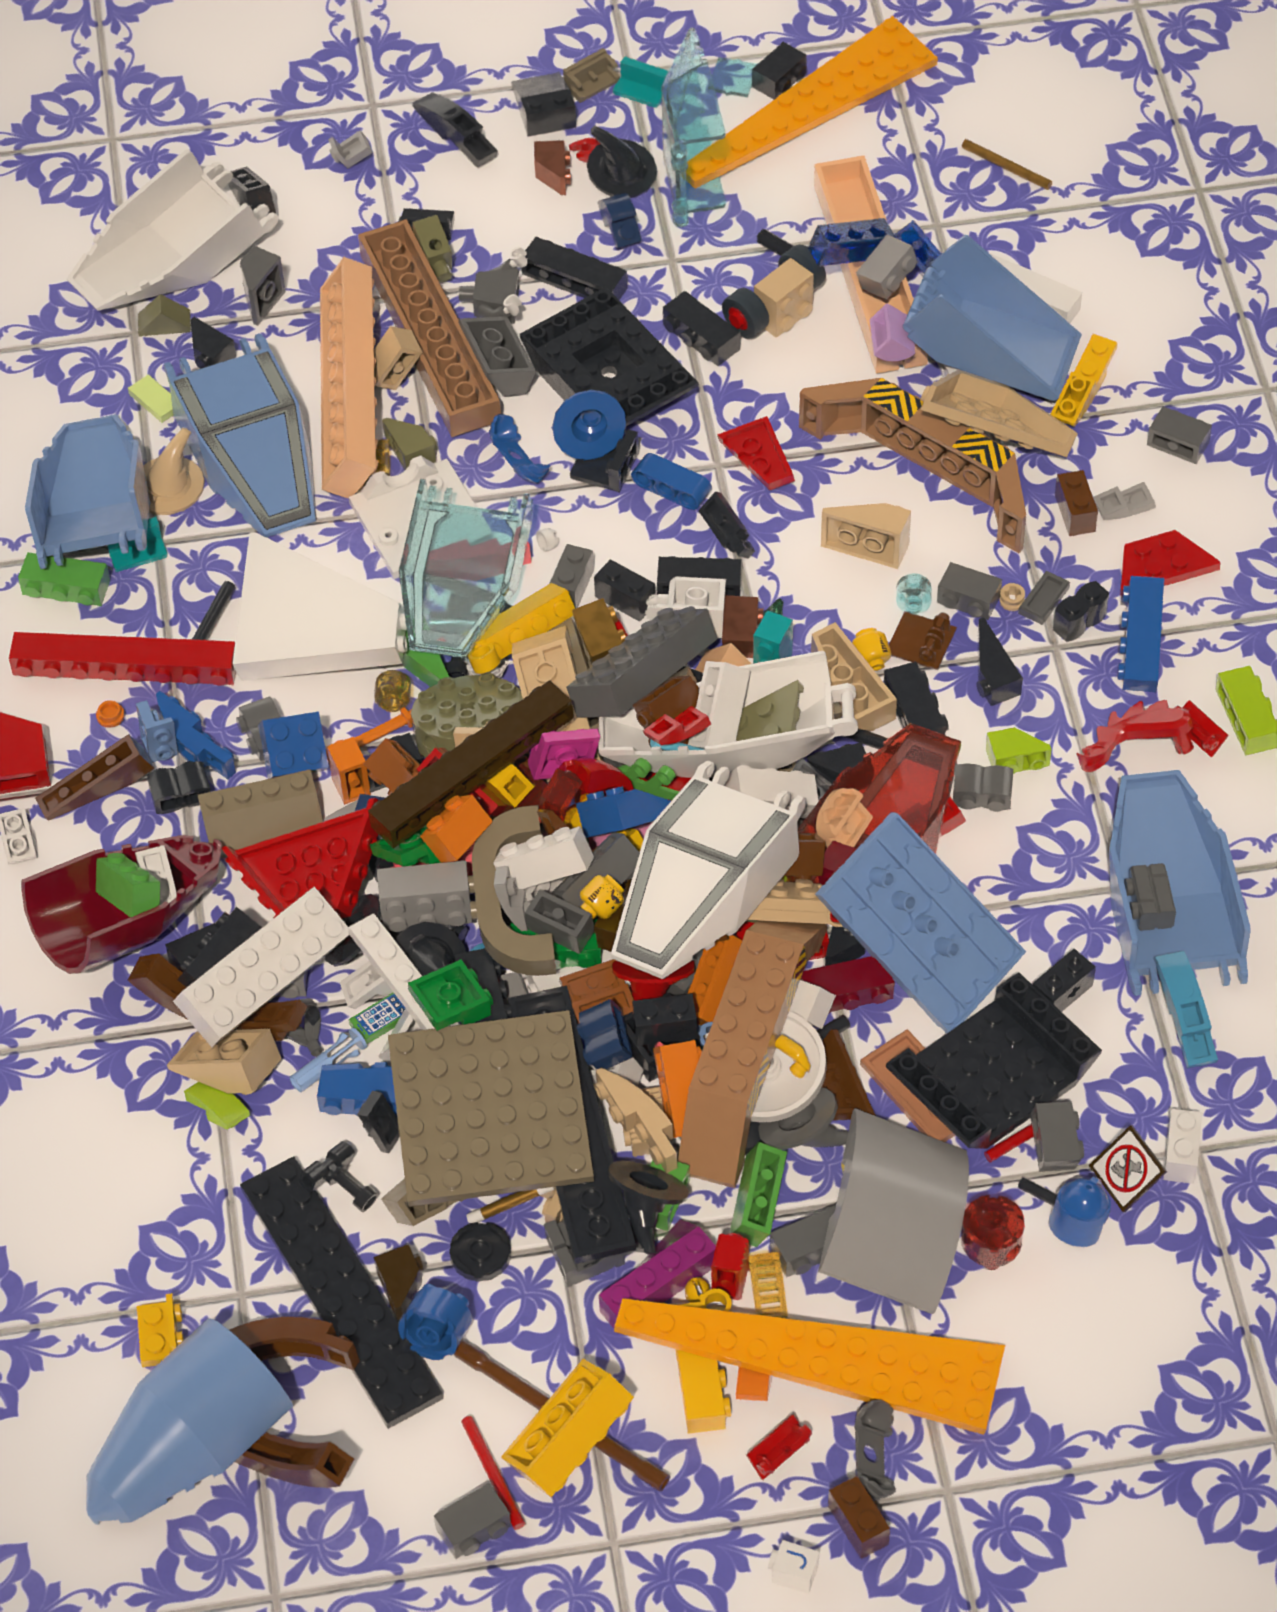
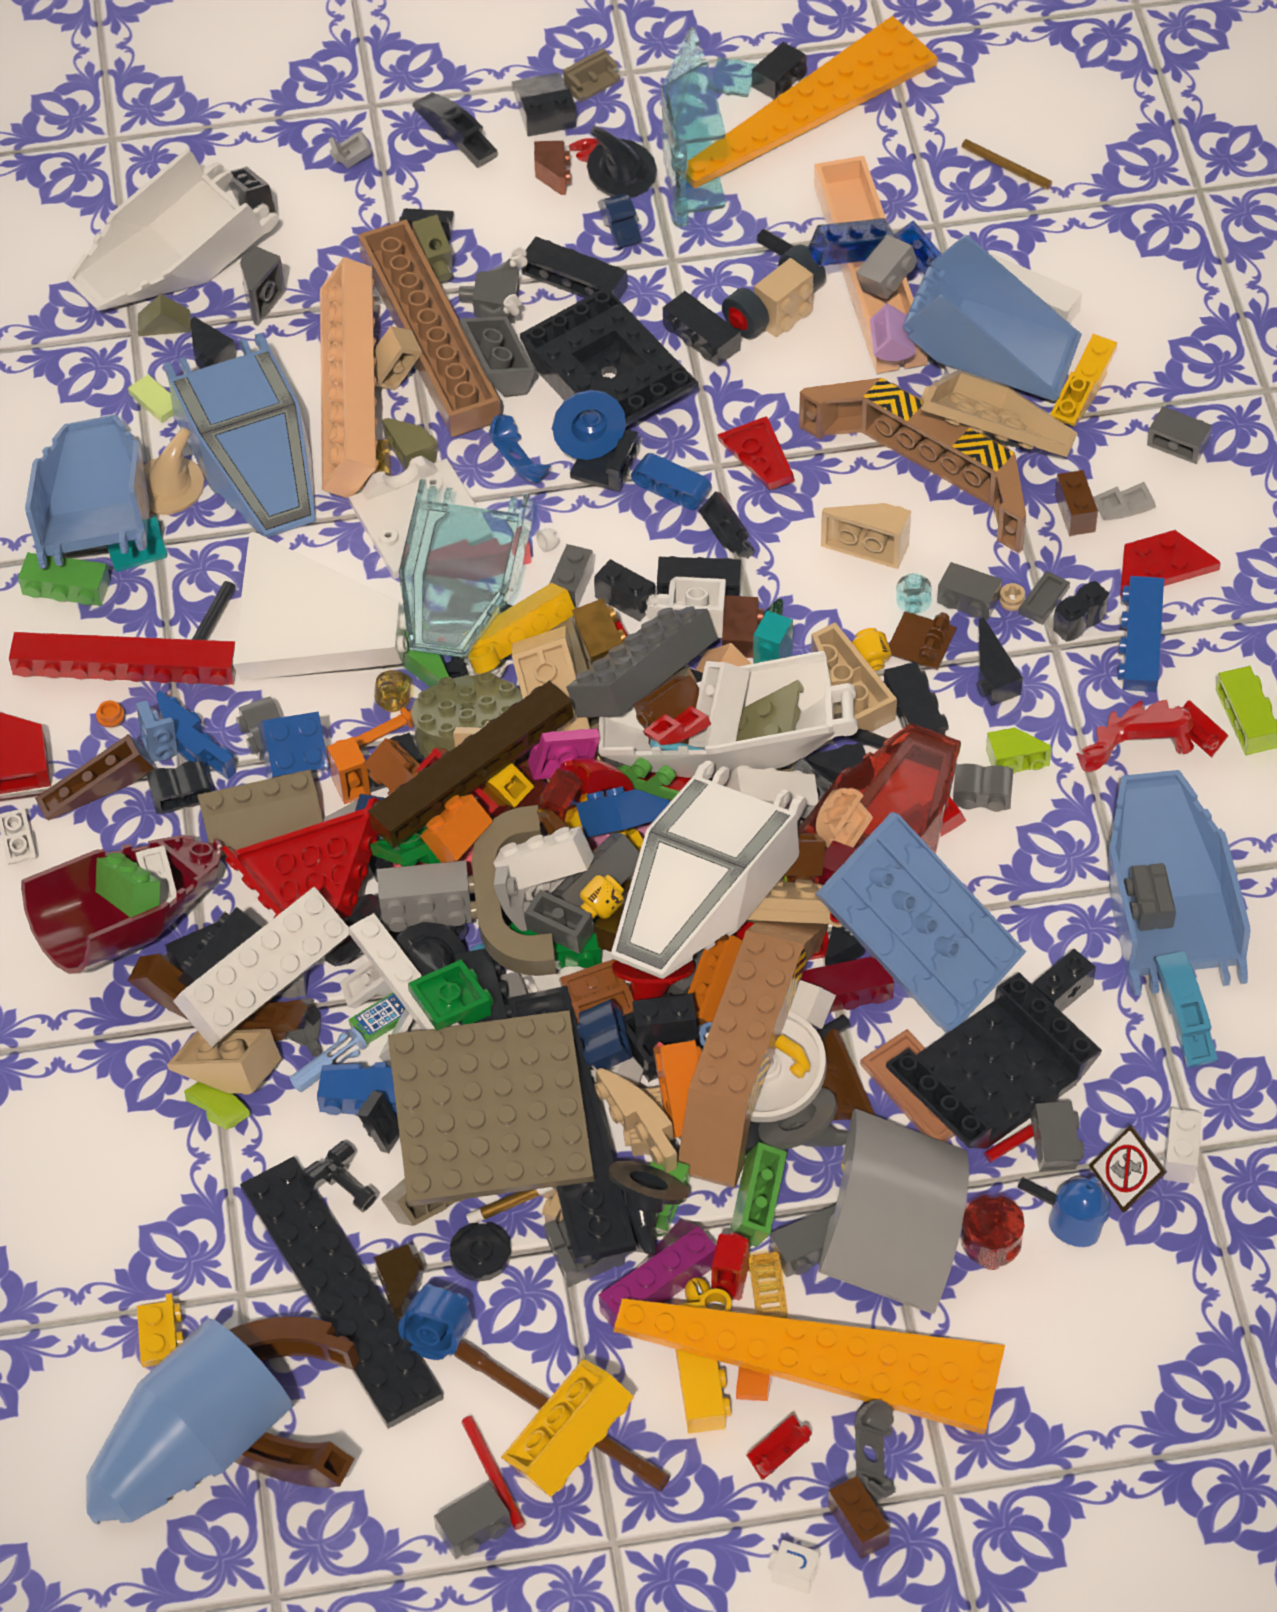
(640, 82): teal panel -> none

